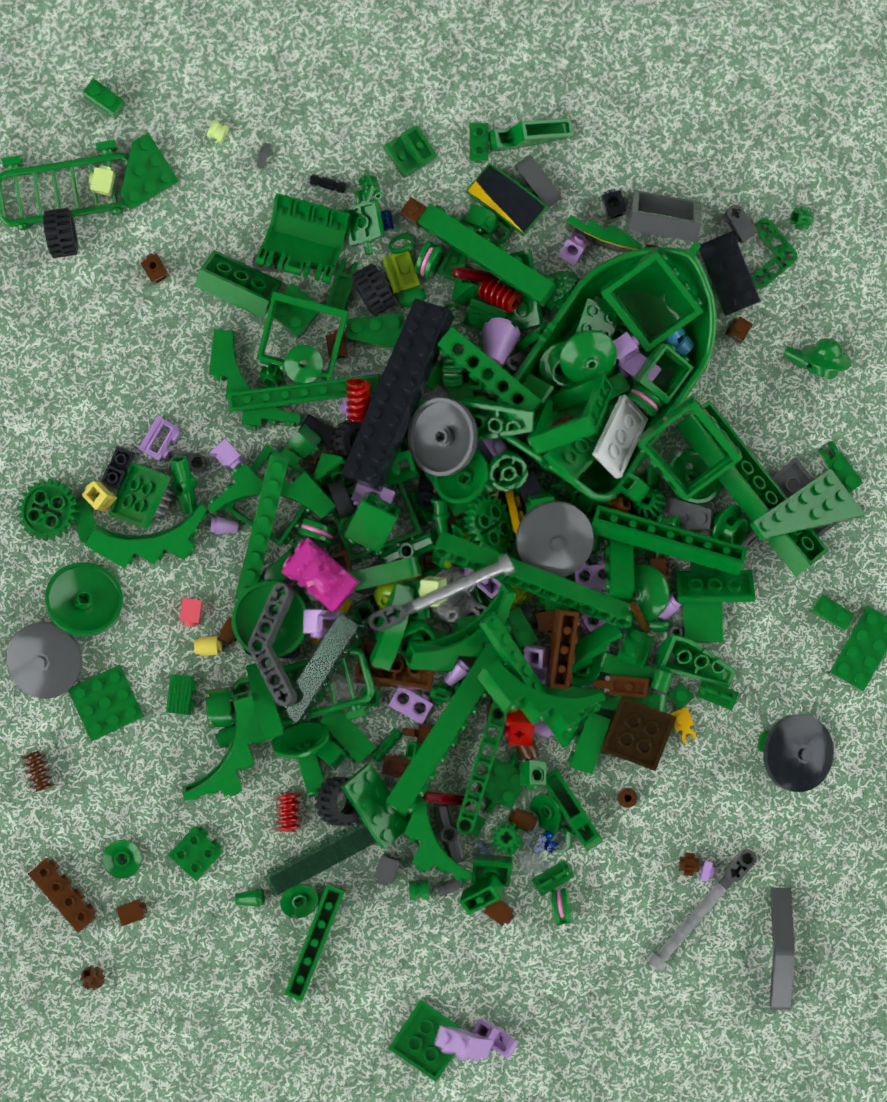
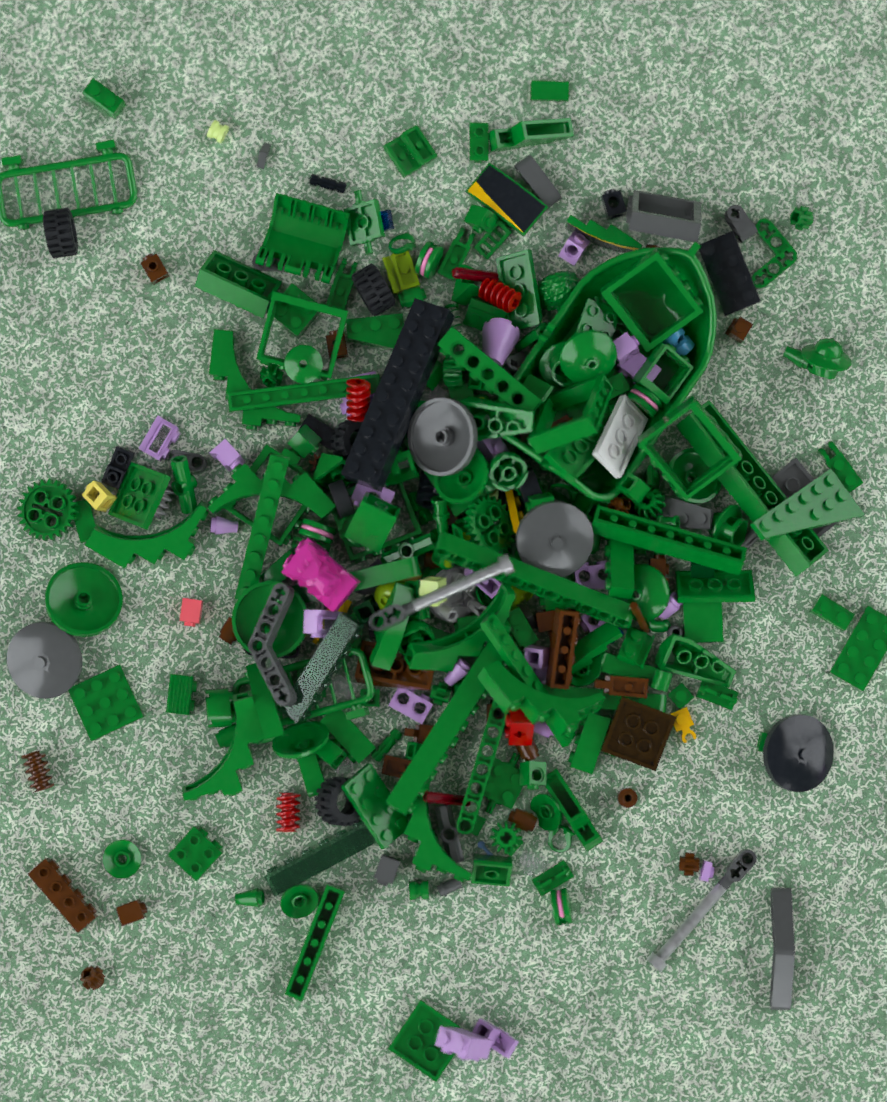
(102, 180): yellowish green brick -> none
(145, 173): green plate -> none
(208, 646): light yellow brick -> none
(343, 559): reddish brown brick -> none
(370, 186): green hinge -> none
(412, 211): reddish brown brick -> none
(481, 894): green brick -> none
(486, 254): green brick -> none
(500, 912): reddish brown brick -> none
(545, 843): clear blue tile -> none
(549, 91): none -> green tile

